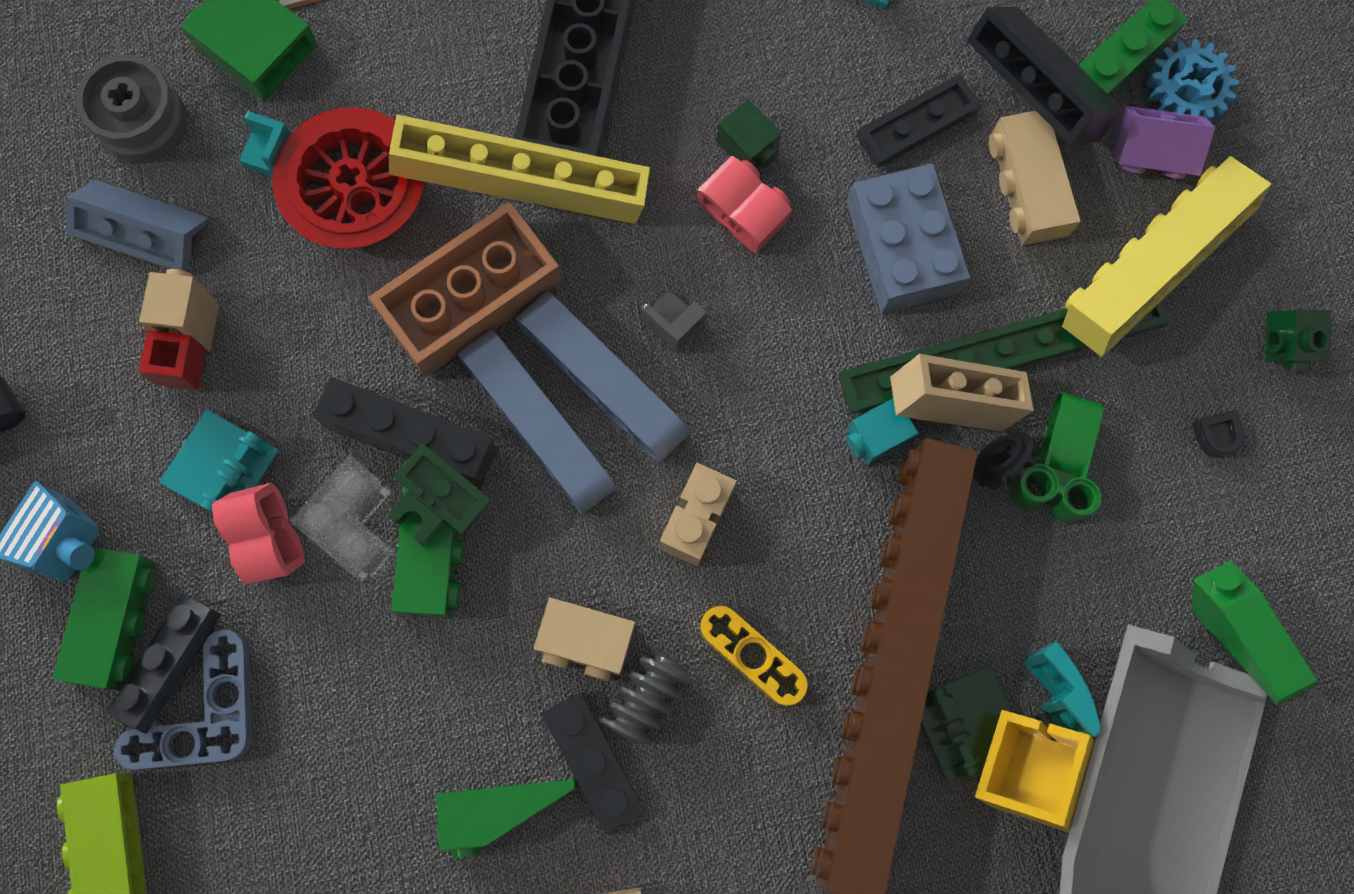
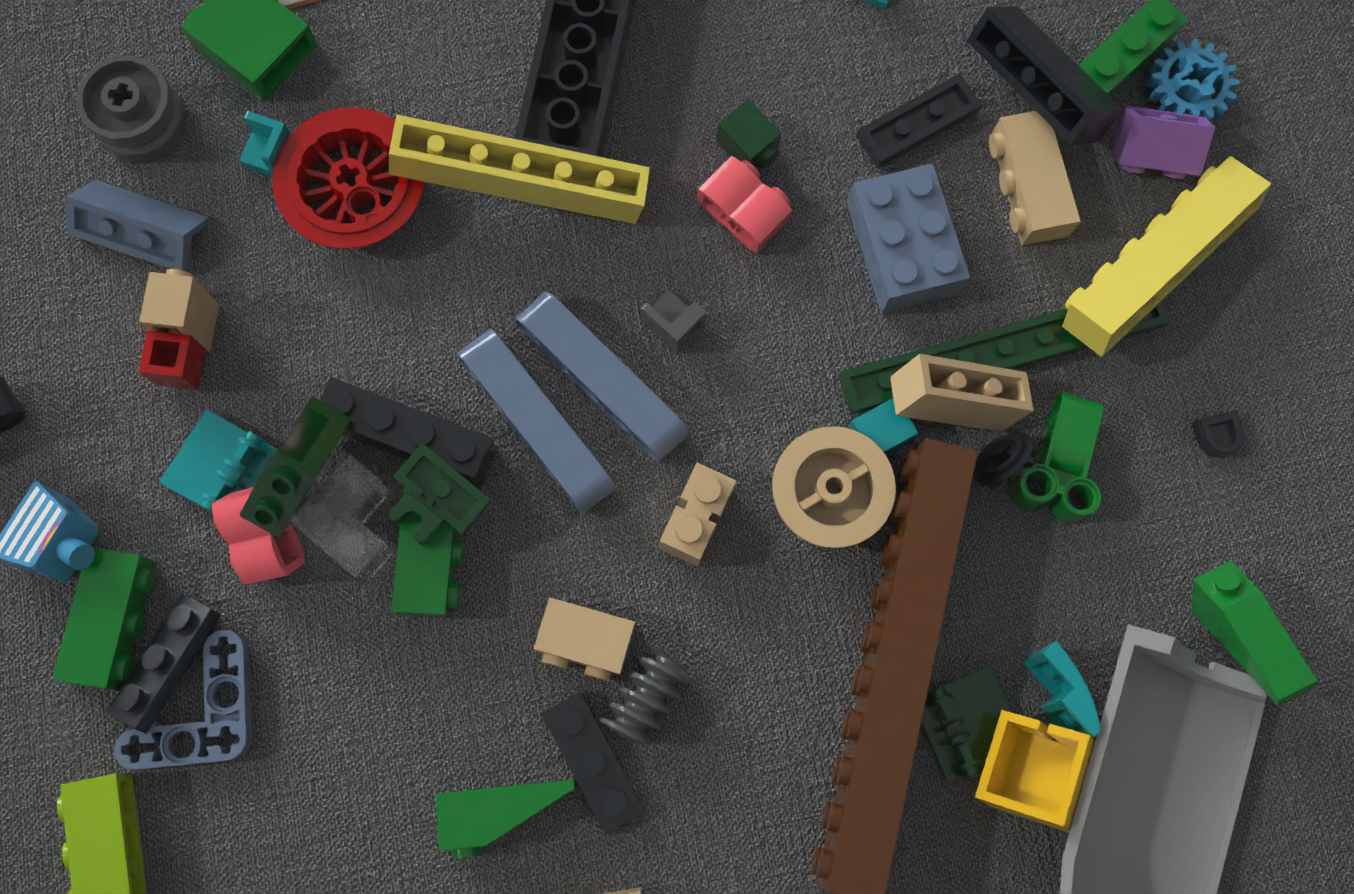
(294, 468): none -> dark green panel
(466, 288): nougat brick -> none
(771, 686): yellow beam -> none
(833, 487): none -> tan piece
(1298, 337): dark green brick -> none

